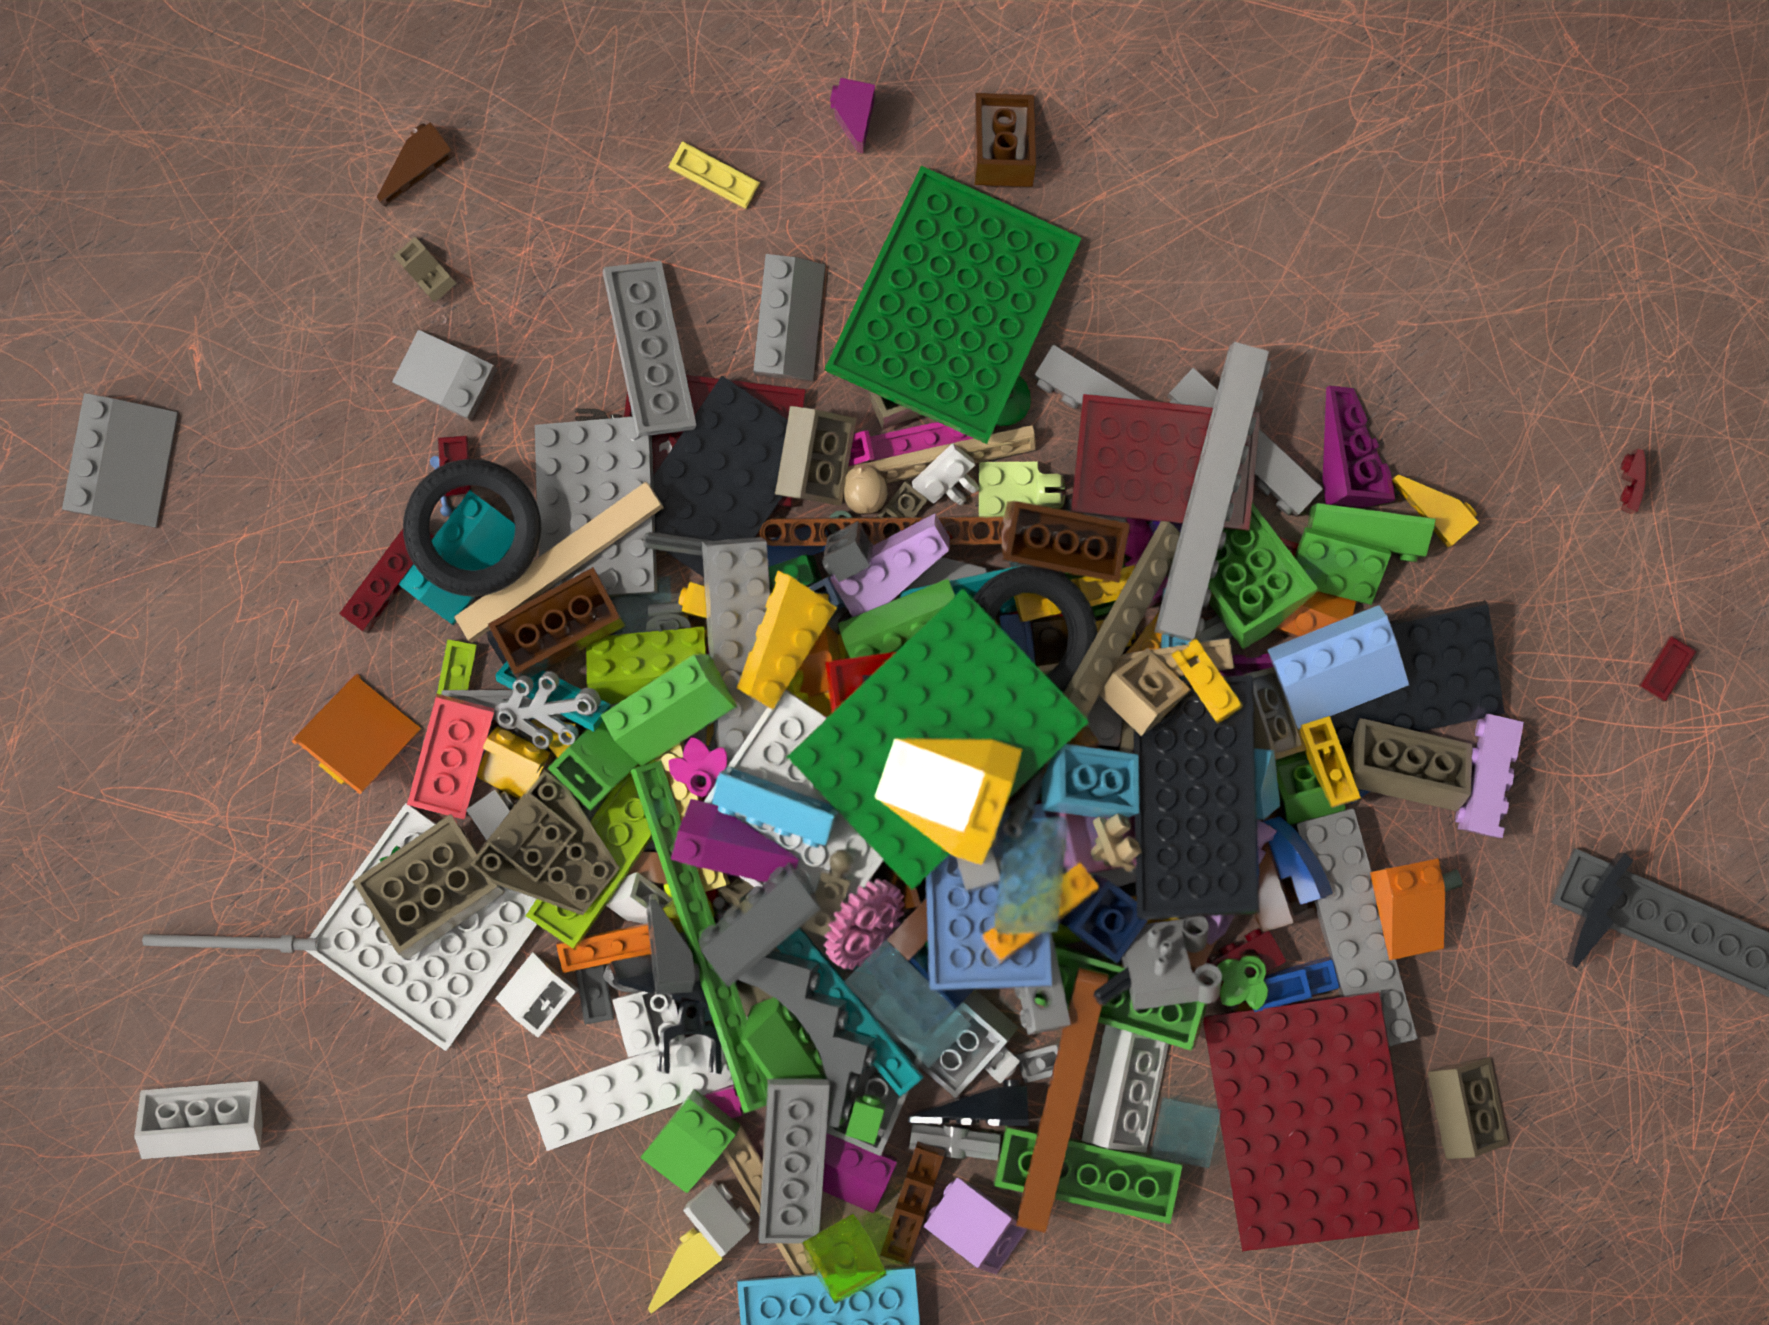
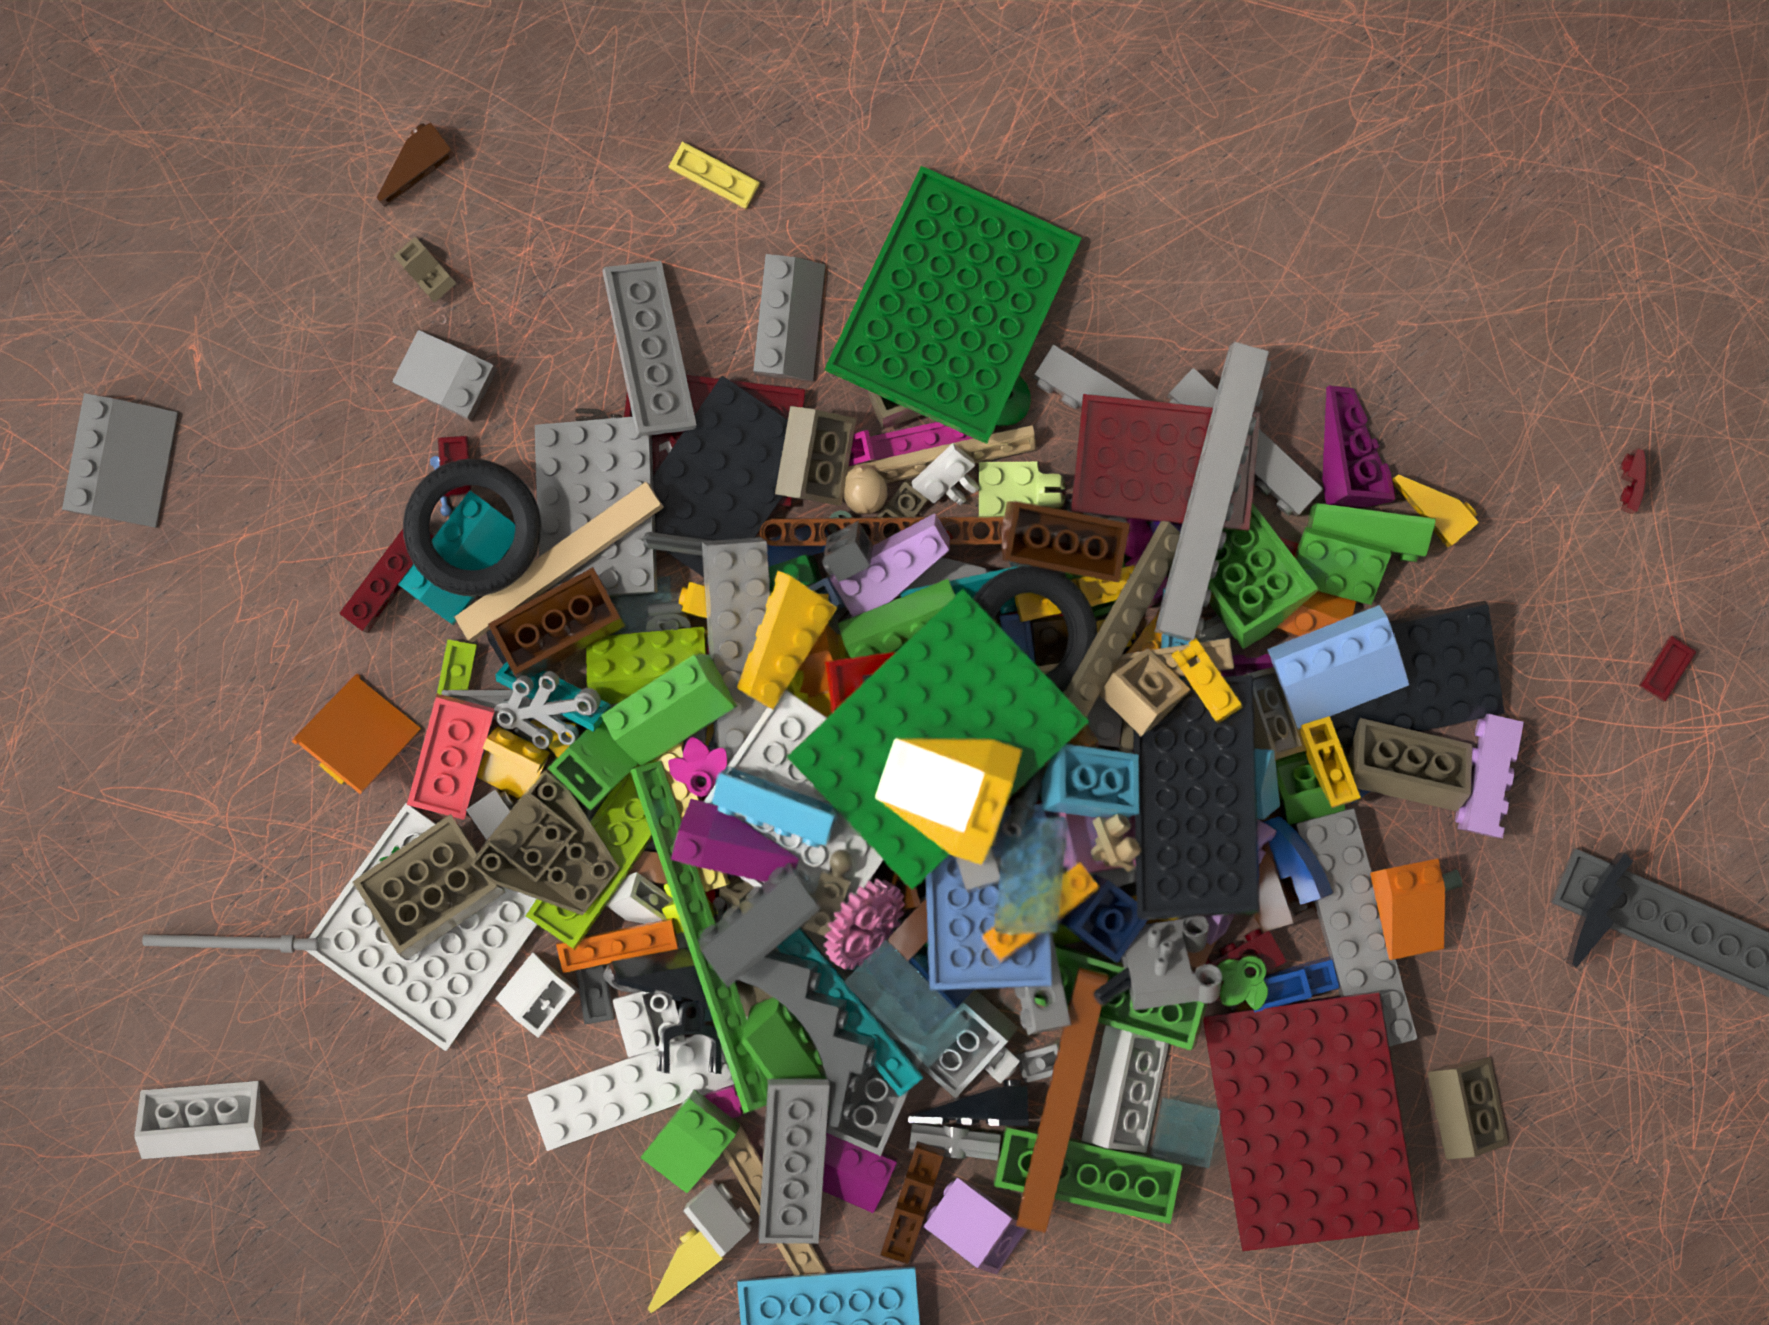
(670, 955): dark grey slope -> none
(843, 1258): clear neon green slope -> none
(853, 109): magenta slope -> none
(866, 1118): bright green brick -> none
(1004, 140): reddish brown slope -> none

